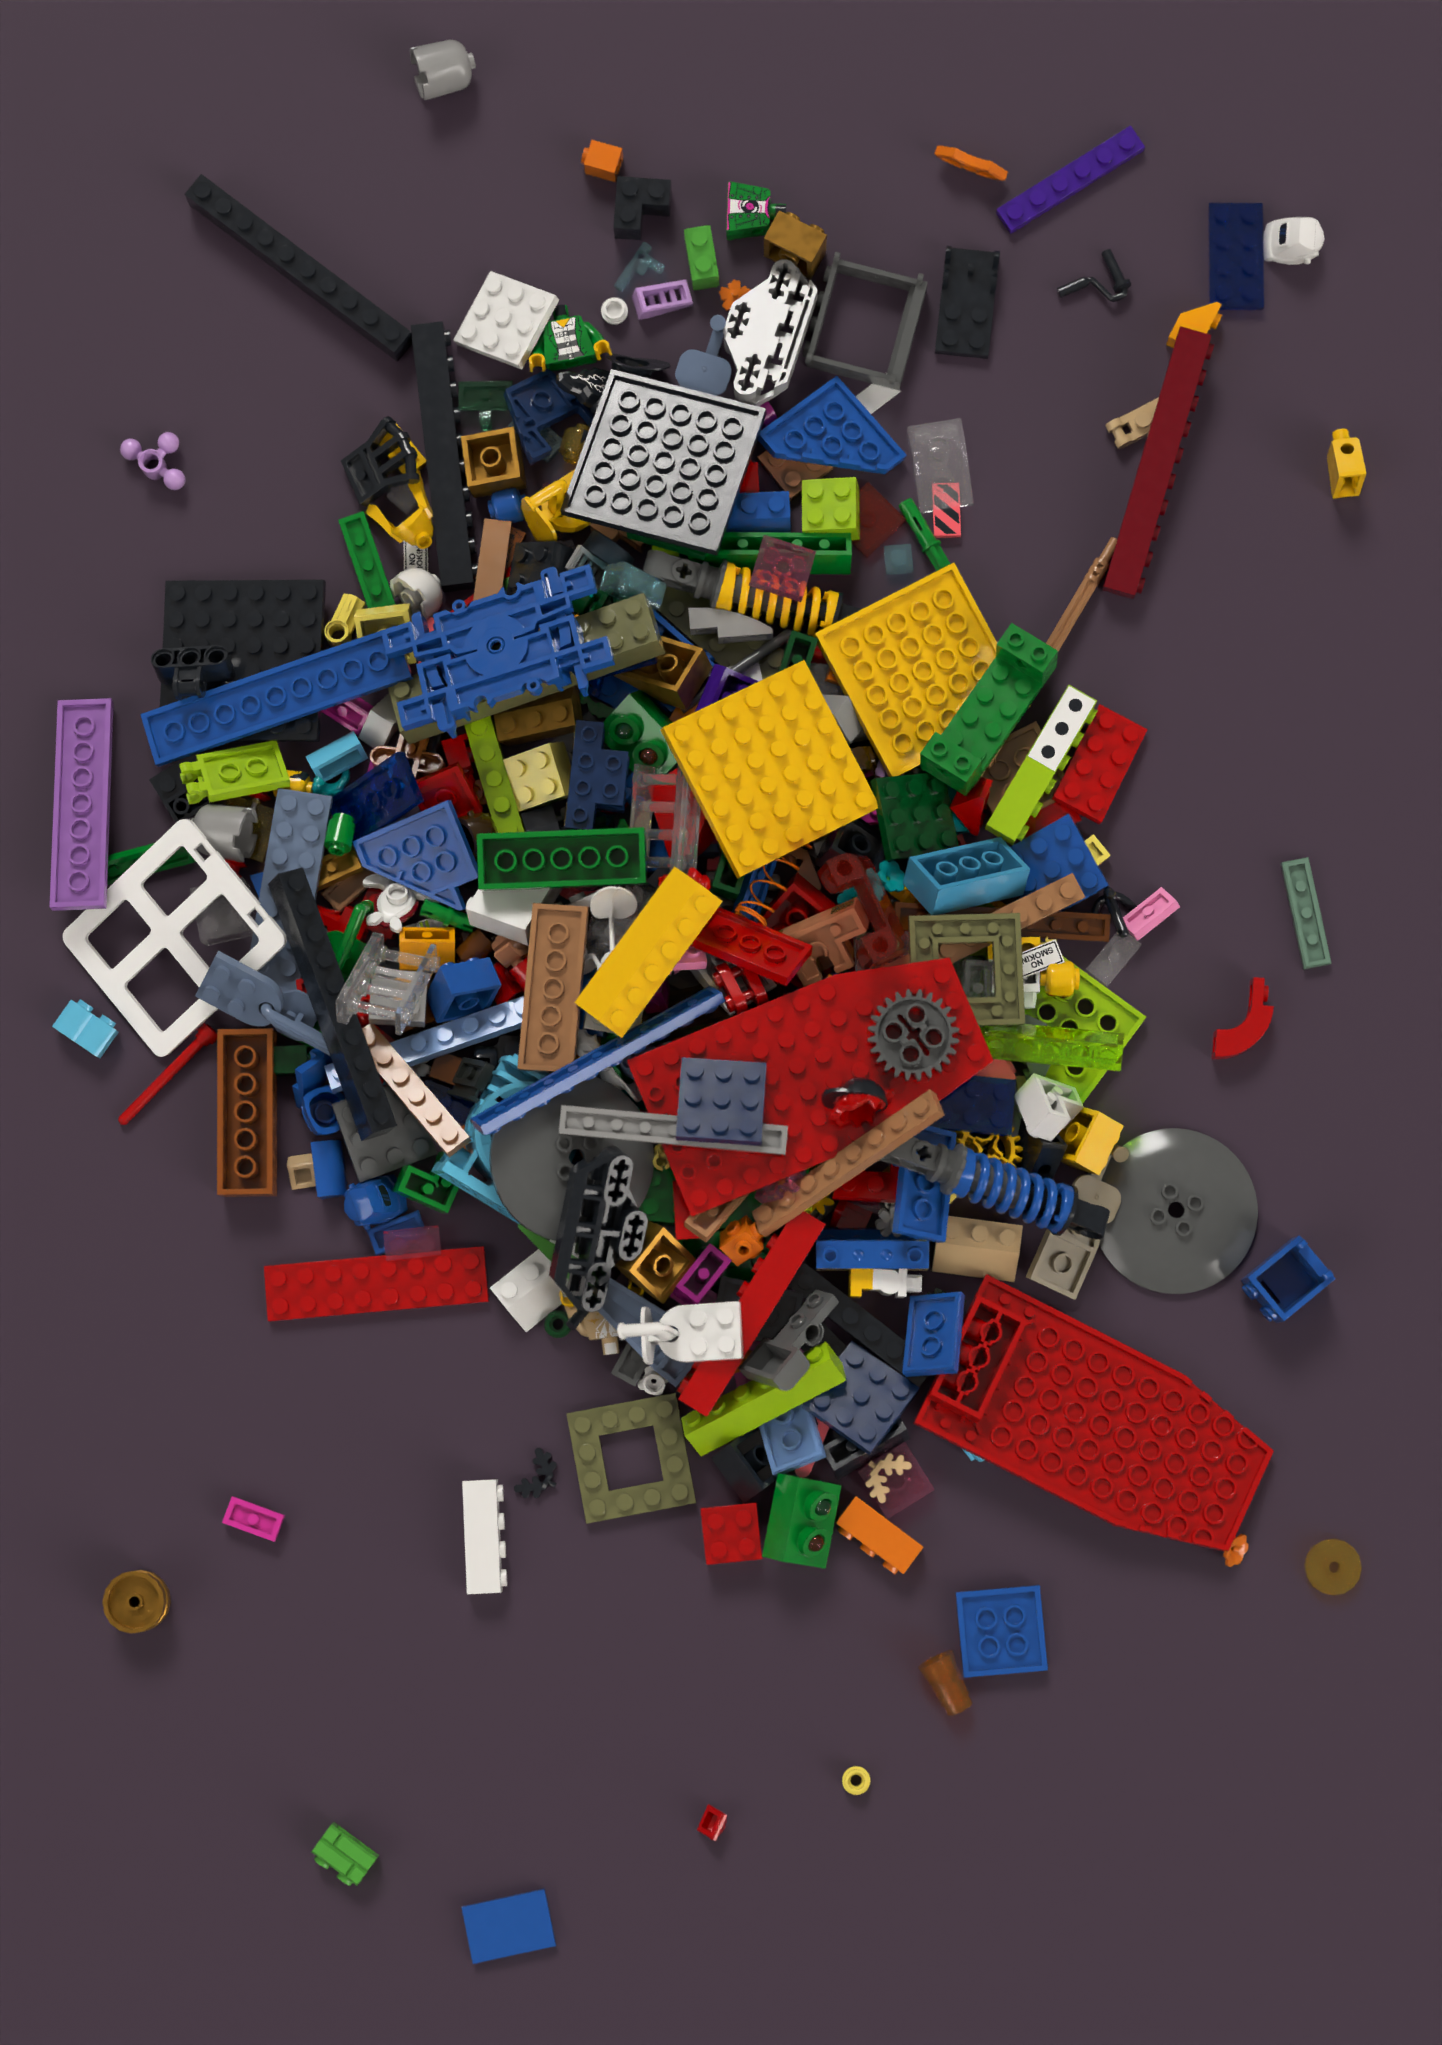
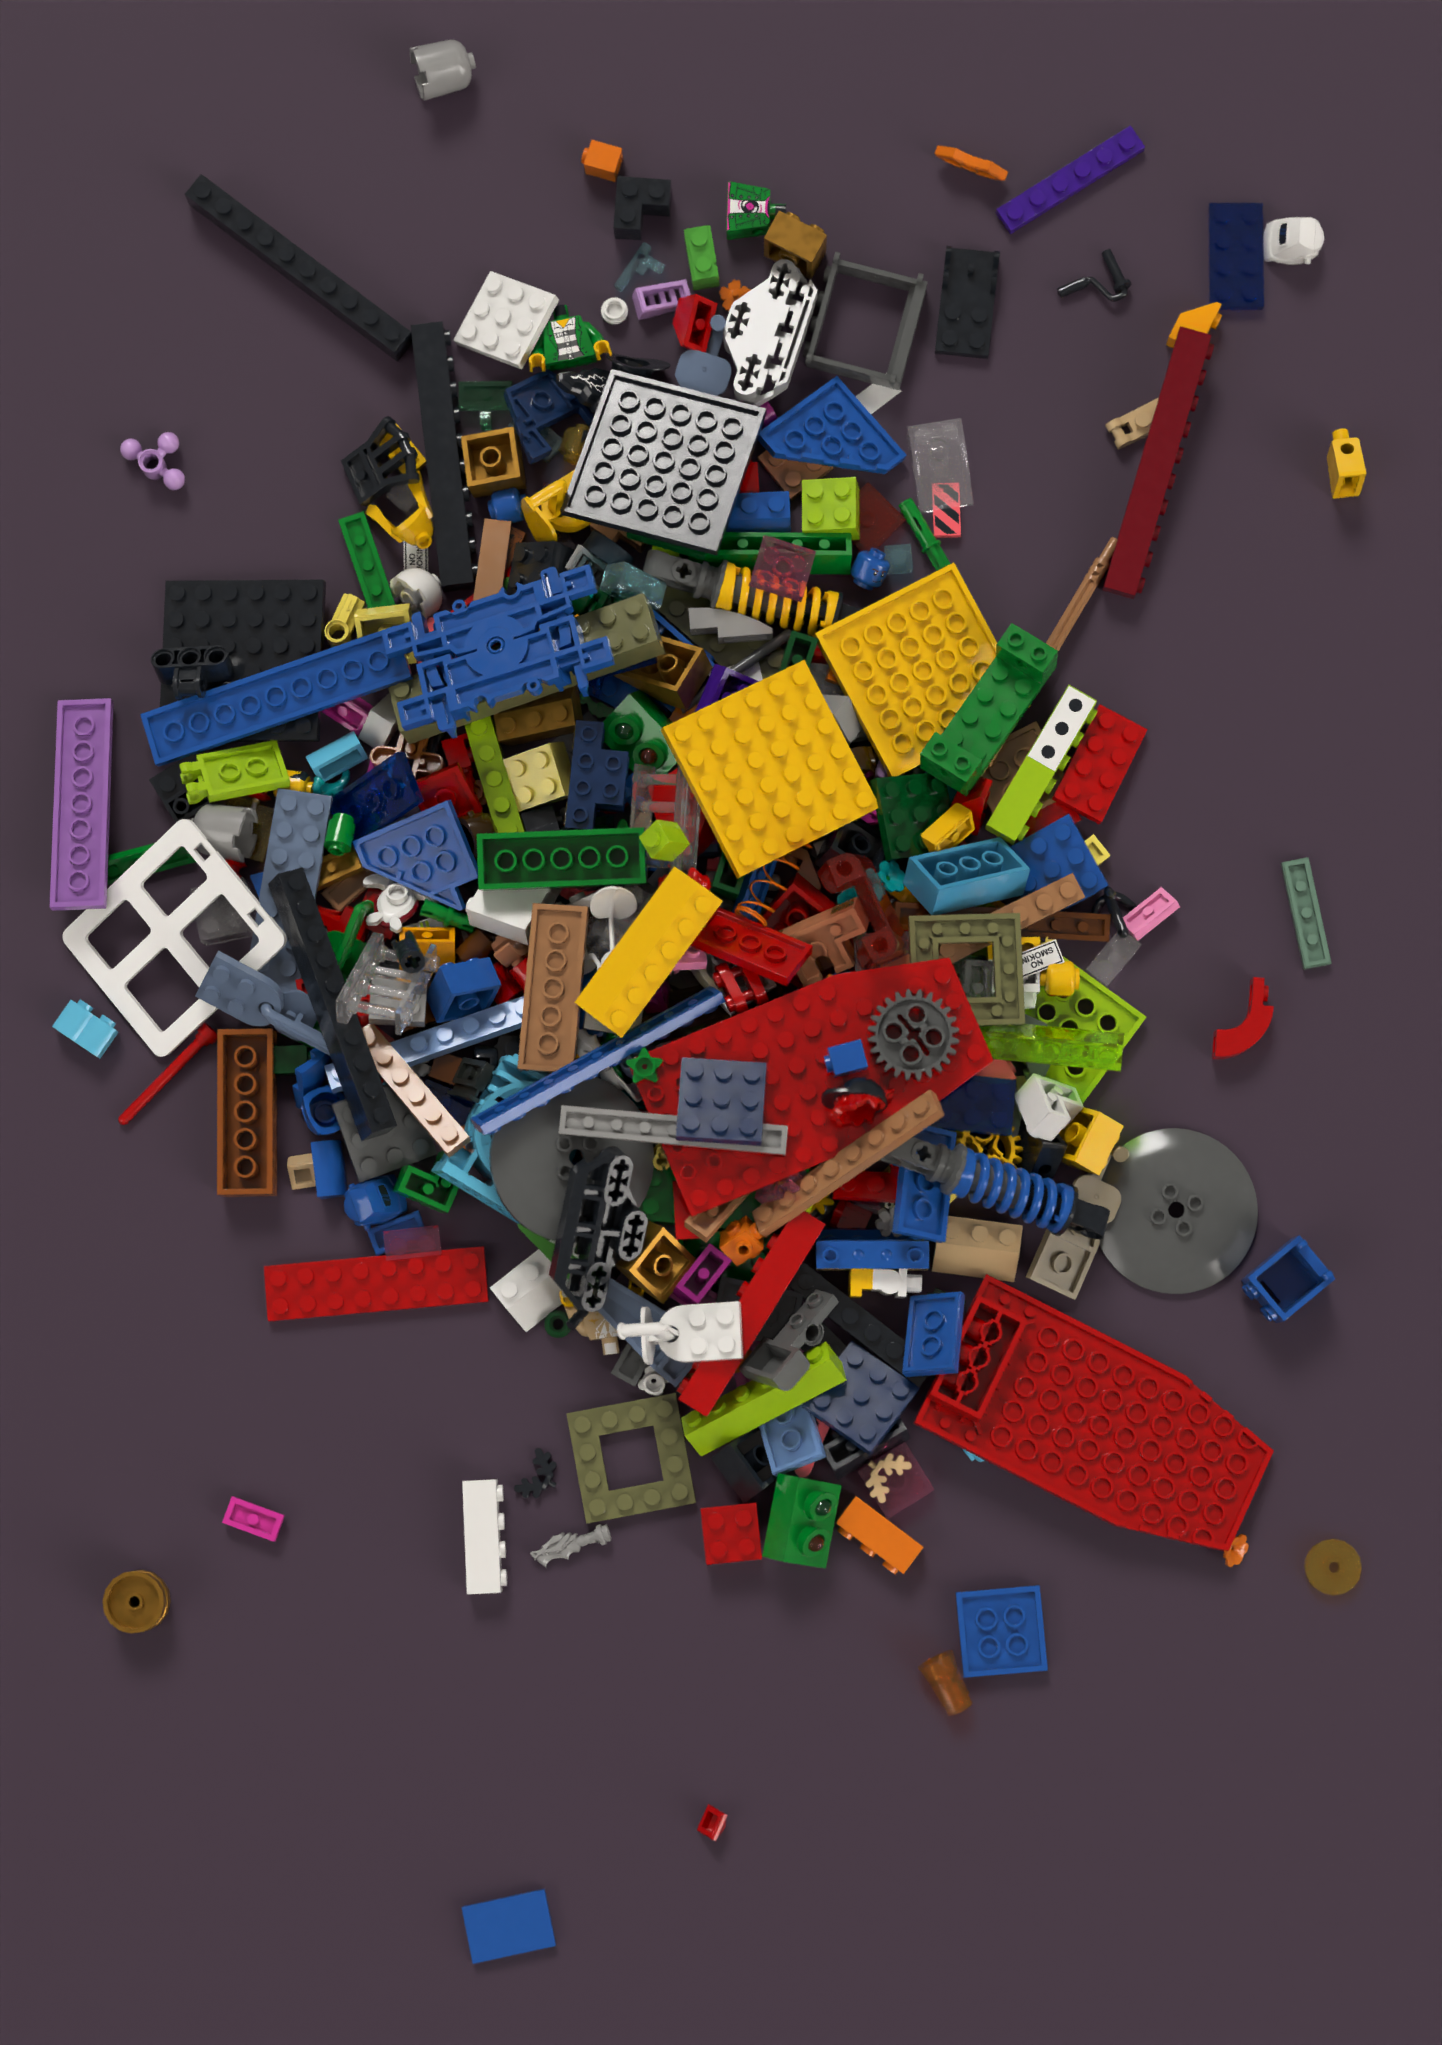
(344, 1854): bright green brick -> none
(409, 947): none -> black hinge
(562, 1546): none -> light grey piece
(644, 1058): none -> green plate
(664, 840): none -> lime brick
(693, 321): none -> red slope
(846, 1059): none -> blue brick
(862, 1787): light yellow plate -> none
(870, 568): none -> blue head
(949, 829): none -> yellow slope

